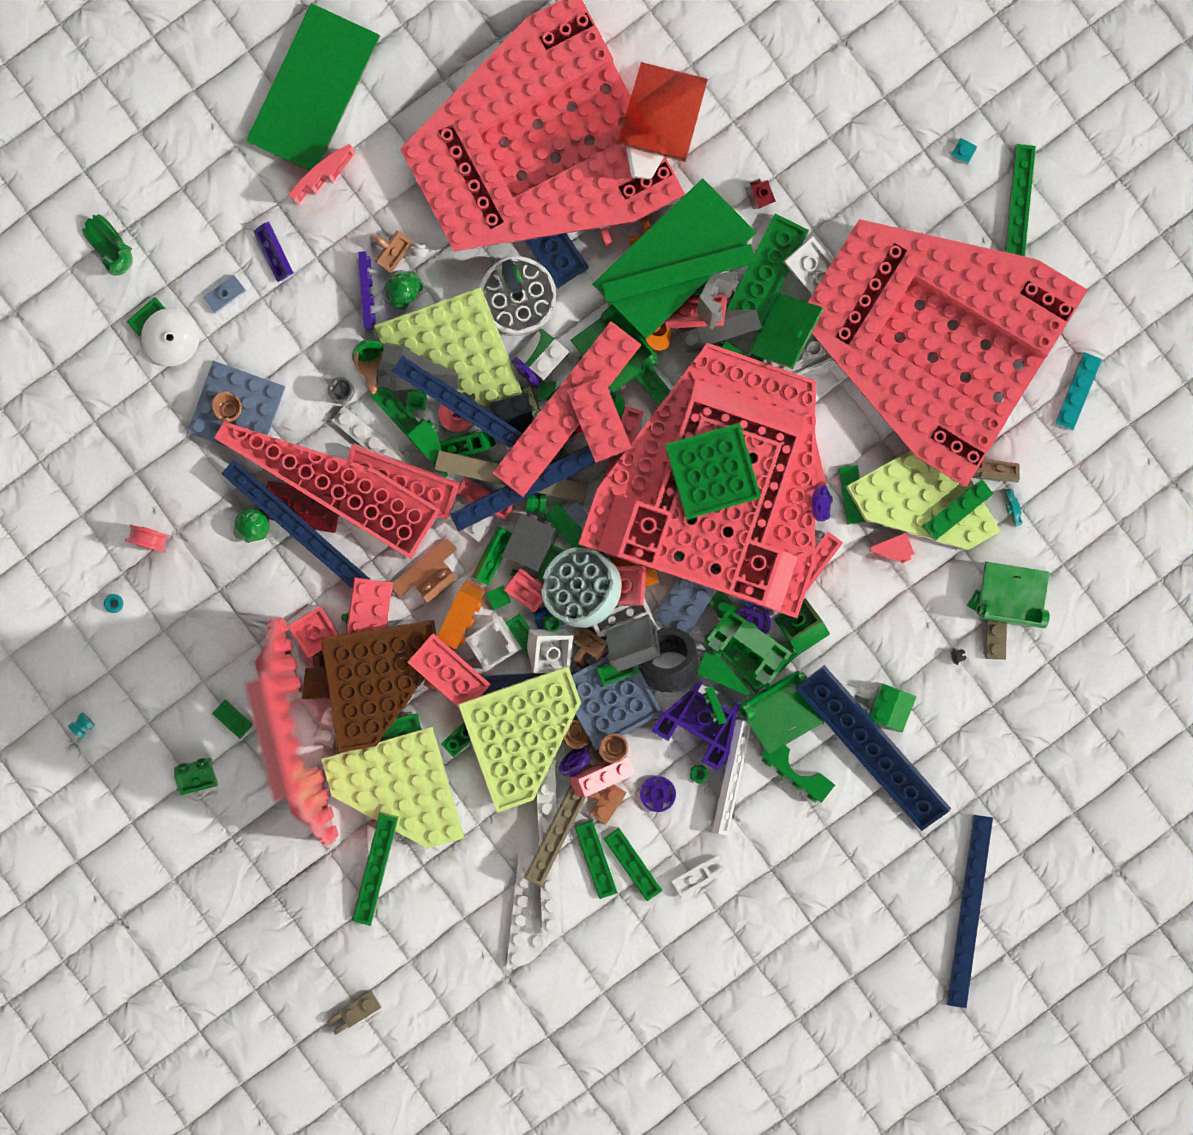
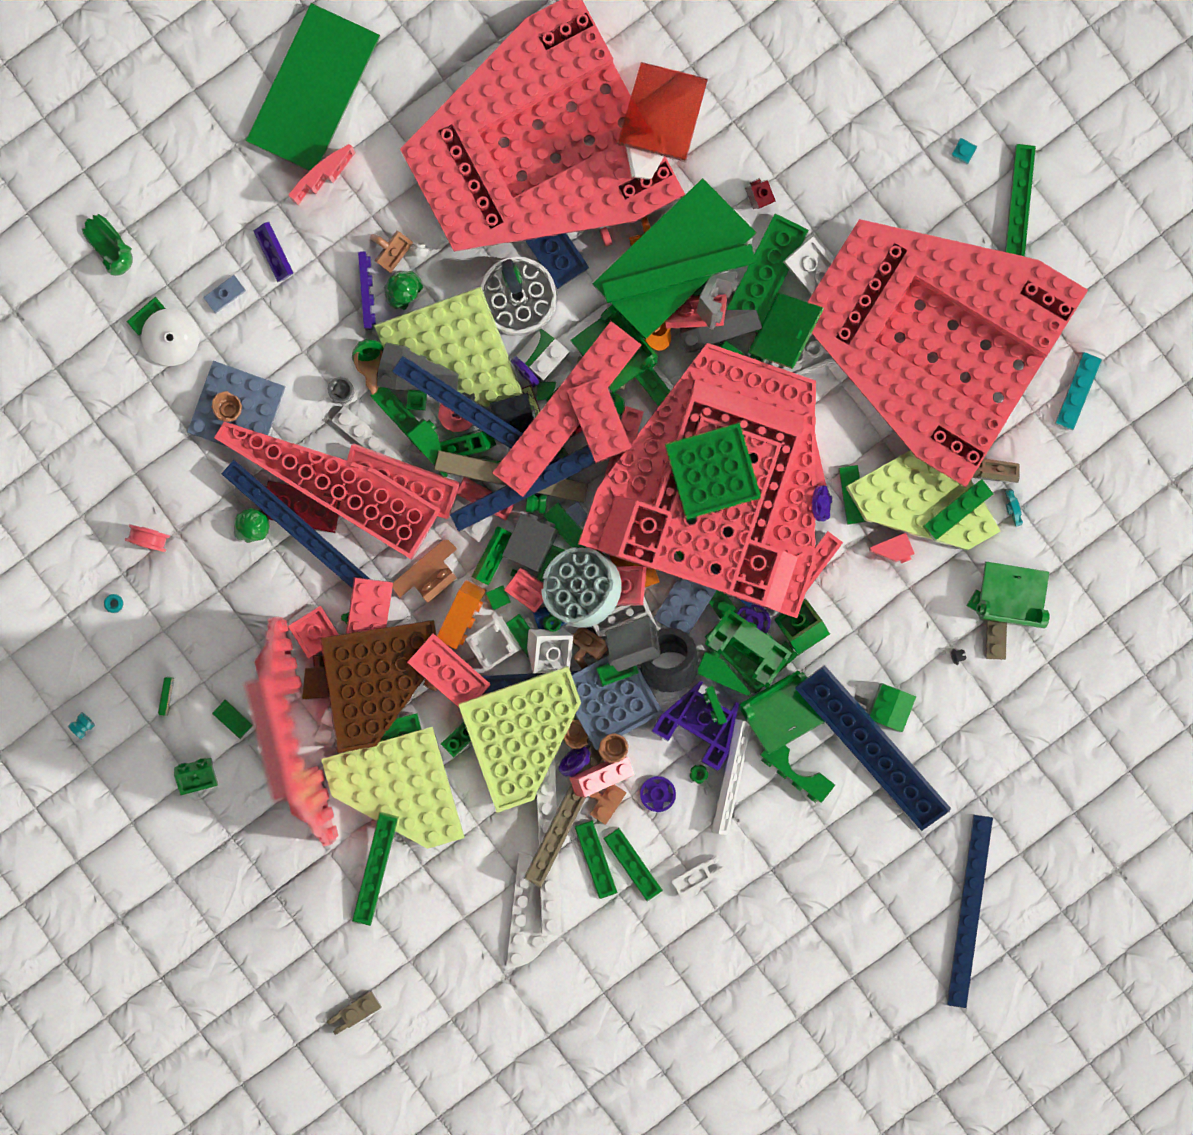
(166, 696): none -> green tile

